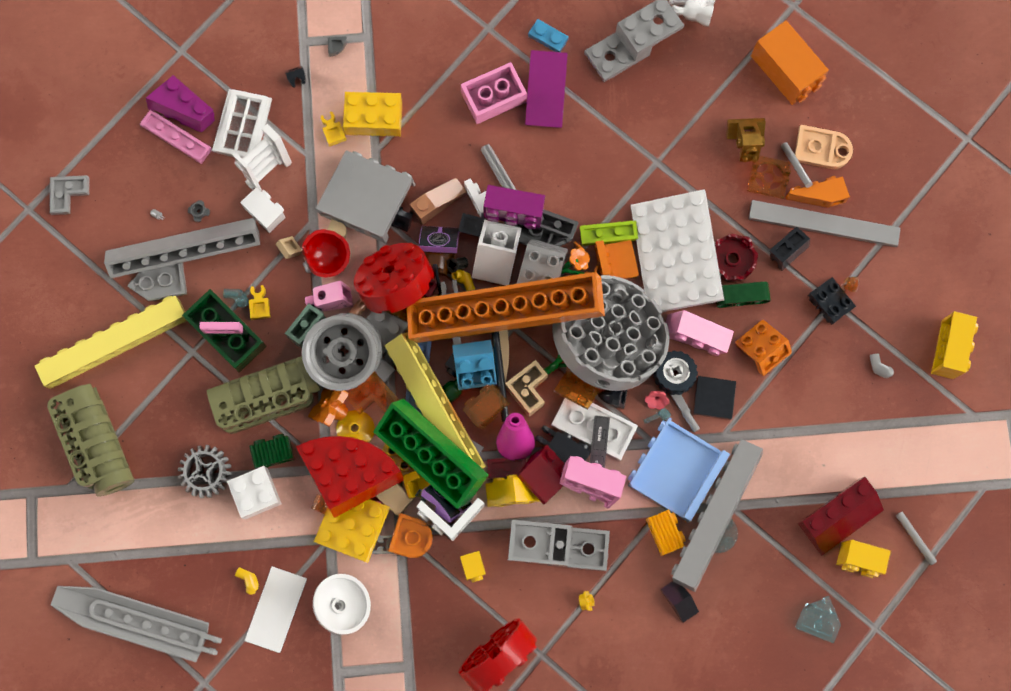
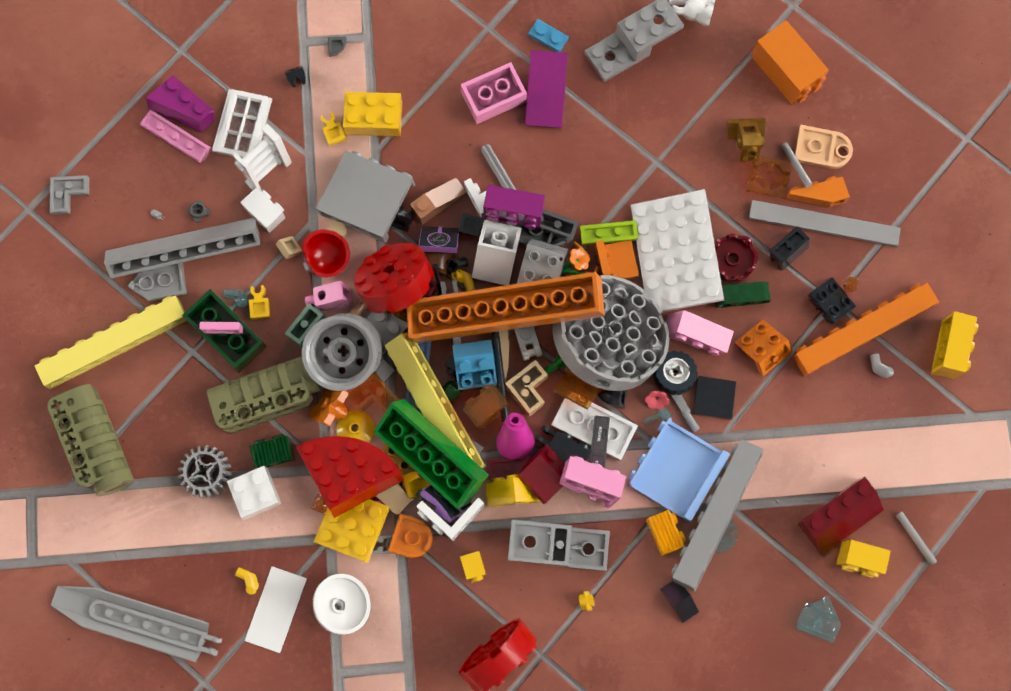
(525, 337): none -> white plate
(865, 329): none -> orange brick

